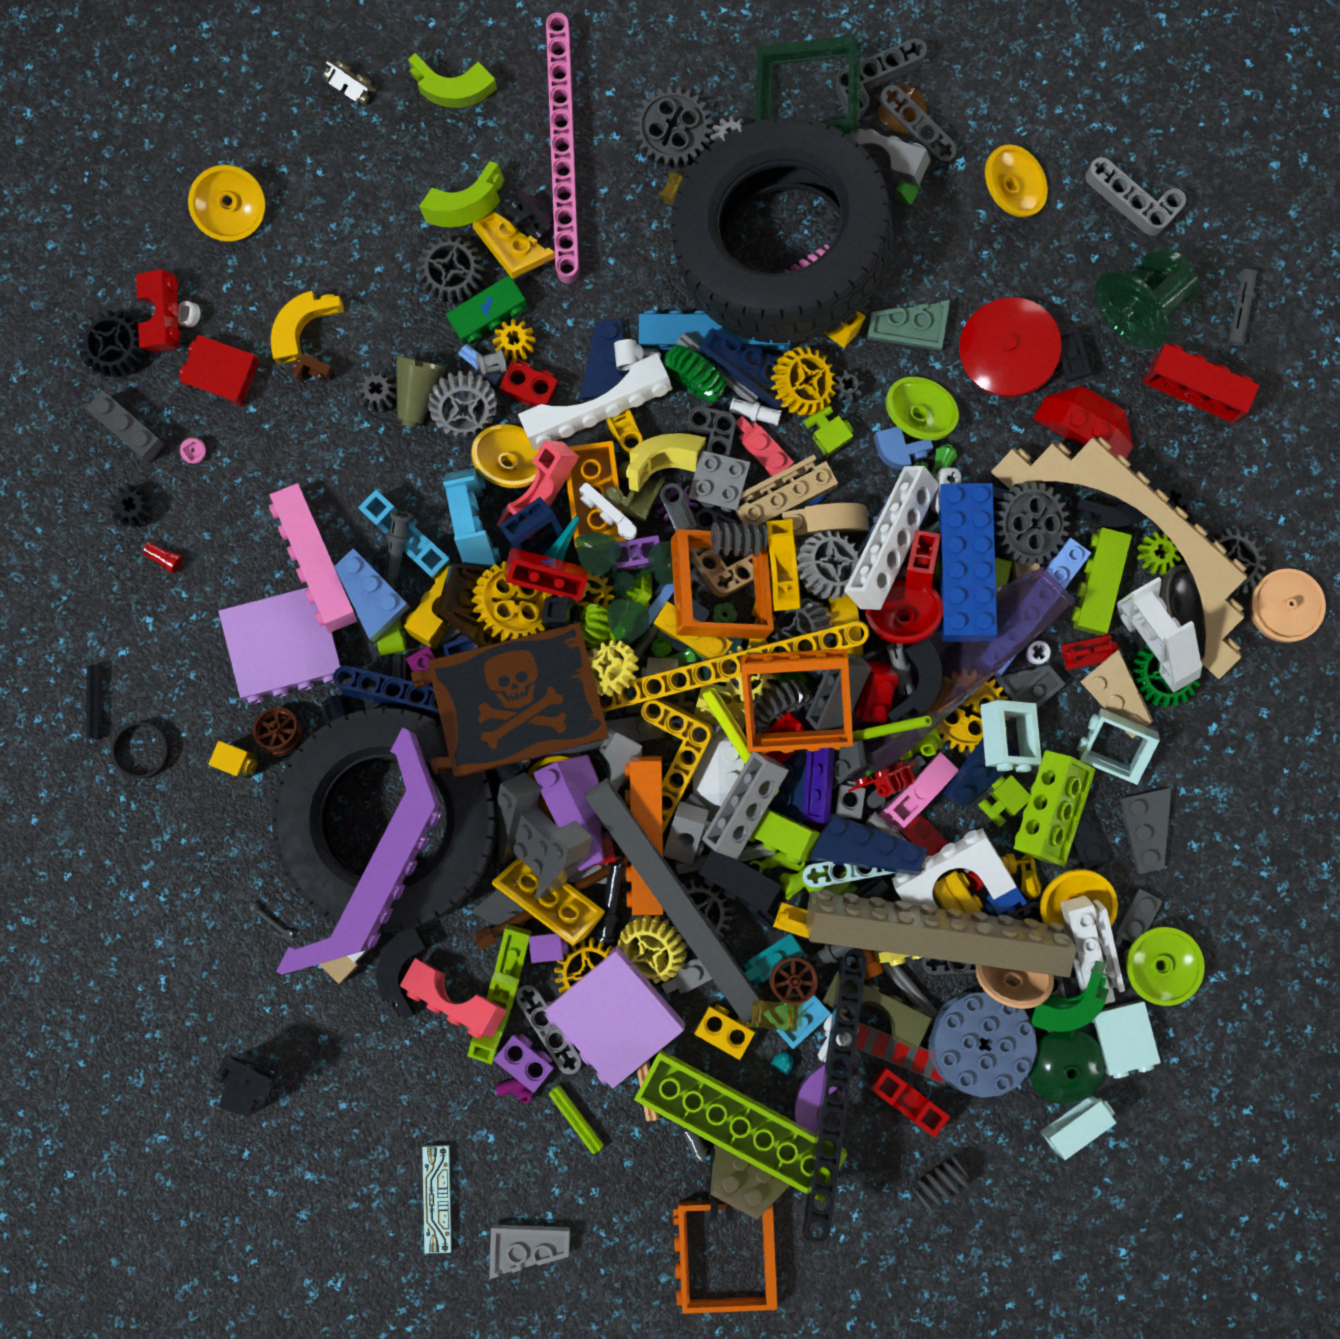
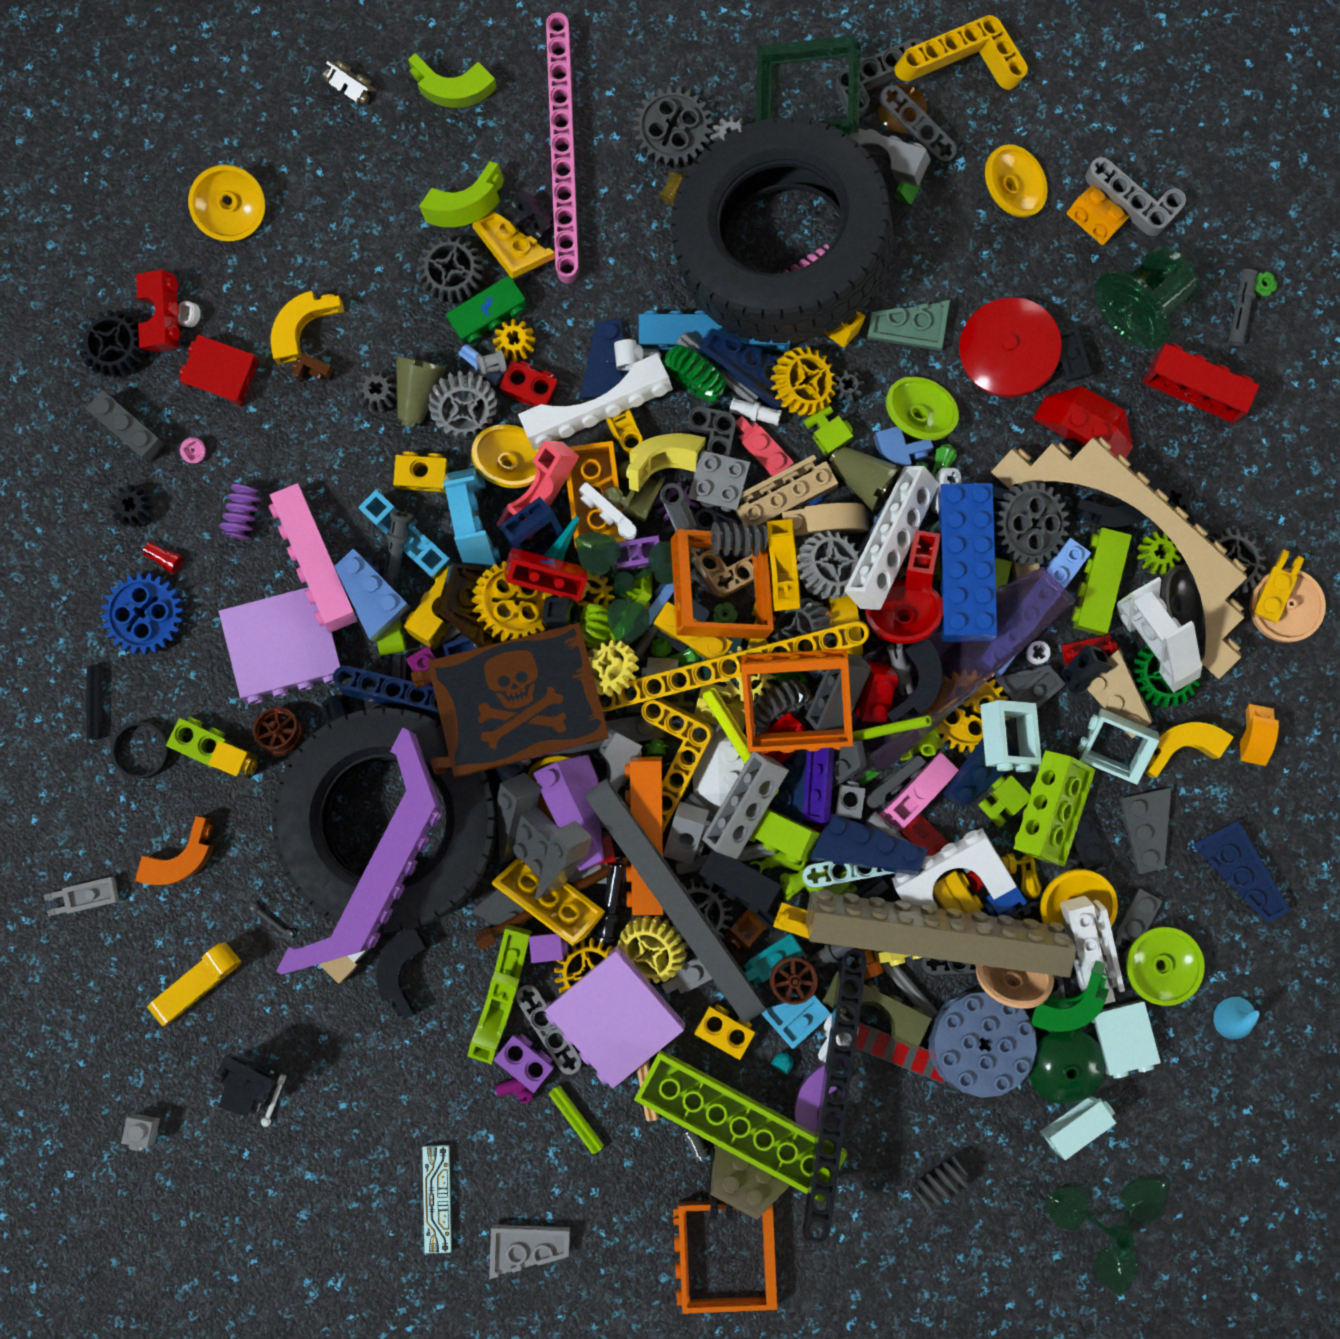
(85, 896): none -> light grey hinge
(126, 598): none -> blue gear
(140, 1131): none -> light grey brick
(184, 866): none -> orange arch
(197, 746): none -> lime brick
(212, 969): none -> yellow beam
(240, 512): none -> medium lavender piece
(266, 1121): none -> white hinge
(406, 467): none -> yellow brick
(428, 984): coral arch -> none
(656, 748): none -> bright green plate
(744, 932): none -> reddish brown bracket
(774, 1015): clear yellow tile -> none
(865, 475): none -> olive cone
(888, 780): red hinge -> none
(909, 1101): red arch -> none
(982, 36): none -> yellow beam
(1085, 668): none -> black leg
(1097, 214): none -> light orange bracket
(1116, 1266): none -> clear green plant
(1202, 736): none -> yellow arch
(1235, 1018): none -> medium azure hat
(1240, 865): none -> dark blue wing
(1259, 736): none -> light orange brick
(1262, 290): none -> bright green plate
(1277, 589): none -> yellow hinge

